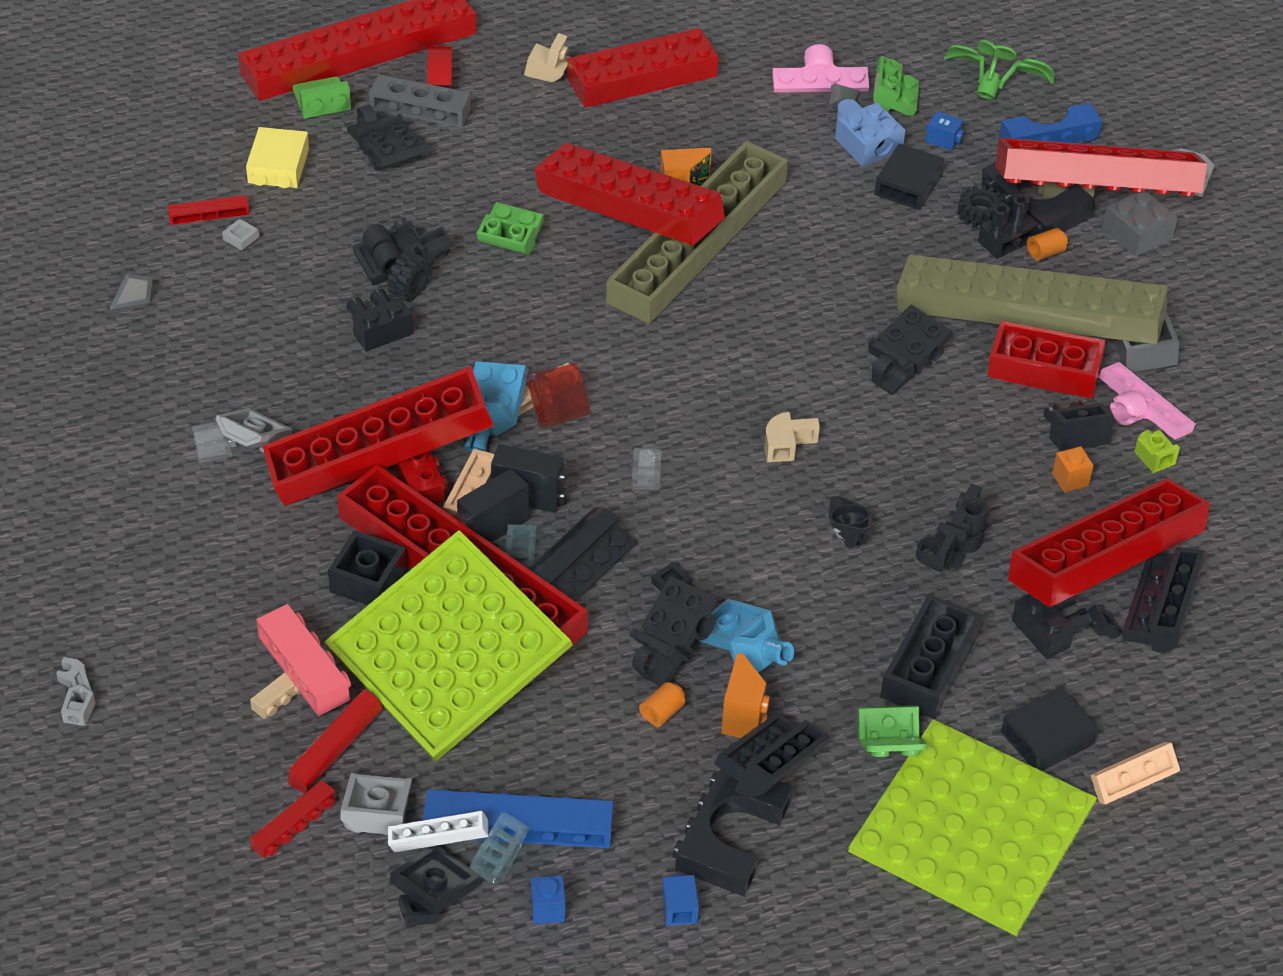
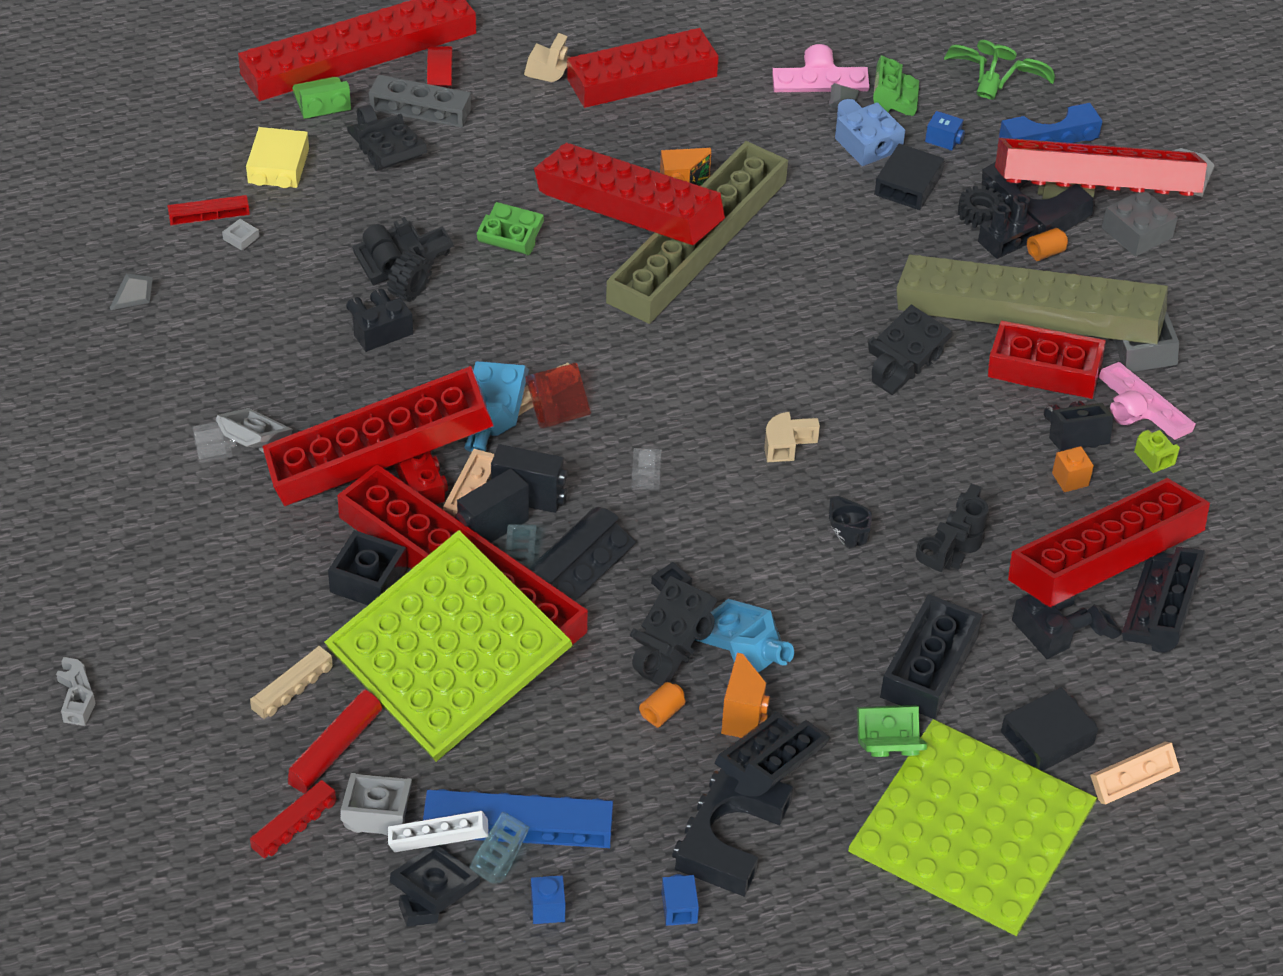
(304, 659): coral brick -> none

